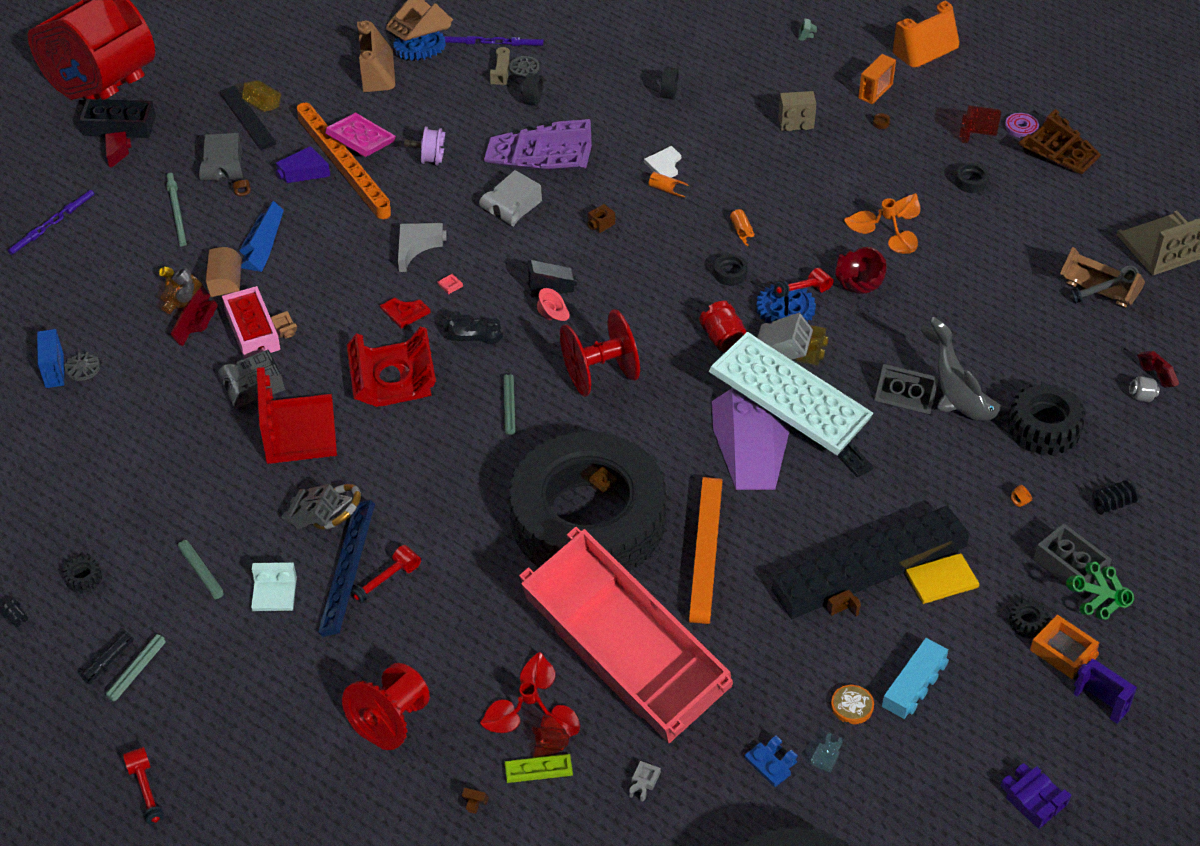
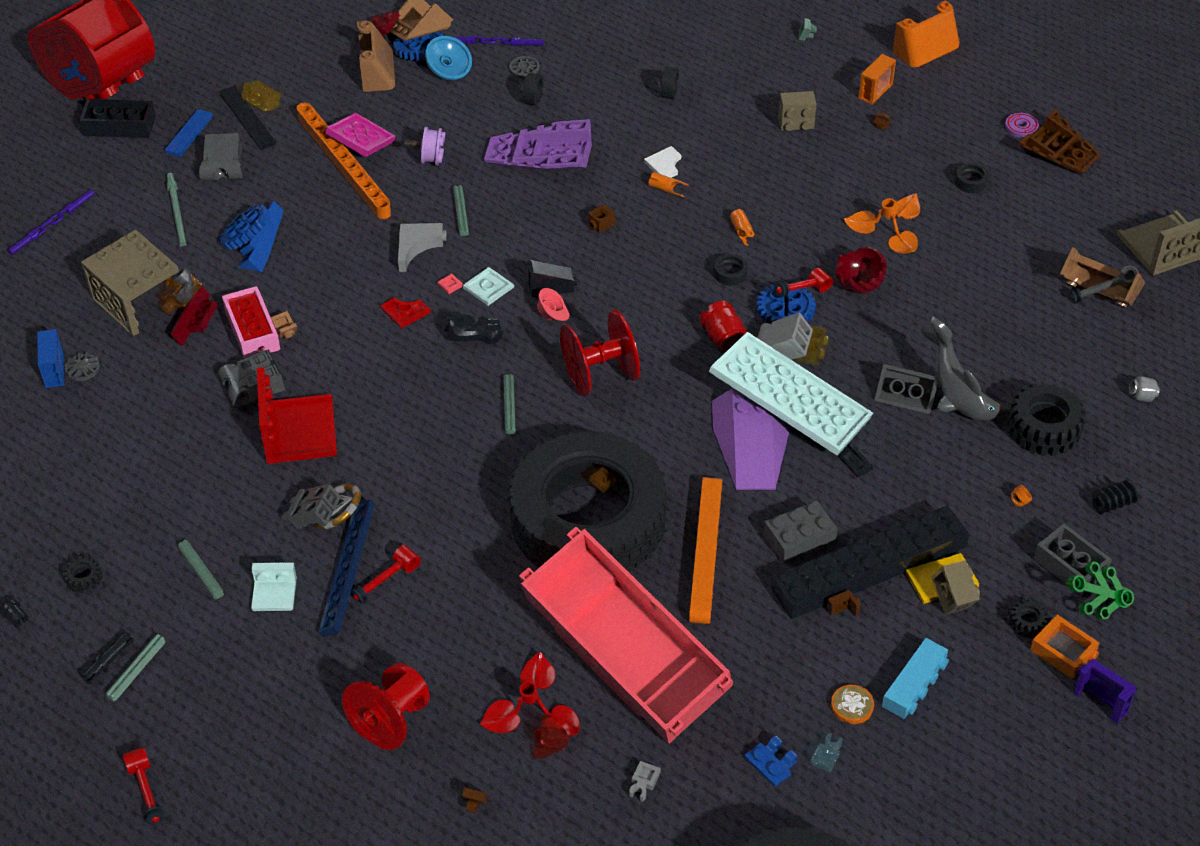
(117, 147): dark red slope -> none
(124, 273): none -> dark tan bracket
(188, 133): none -> blue tile
(223, 271): medium nougat brick -> none
(241, 185): reddish brown tile -> none
(244, 227): none -> blue gear
(302, 166): dark purple slope -> none
(385, 22): none -> dark red plate
(411, 359): red panel -> none
(453, 53): none -> dark azure dish
(461, 210): none -> sand green axle
(488, 286): none -> light aqua tile
(500, 75): dark tan leg -> none
(512, 198): light grey piece -> none
(538, 768): lime tile -> none
(800, 531): none -> dark grey brick
(955, 587): none -> dark tan brick
(979, 121): clear red bracket -> none
(1034, 795): dark purple hips -> none
(1153, 362): dark red tile -> none

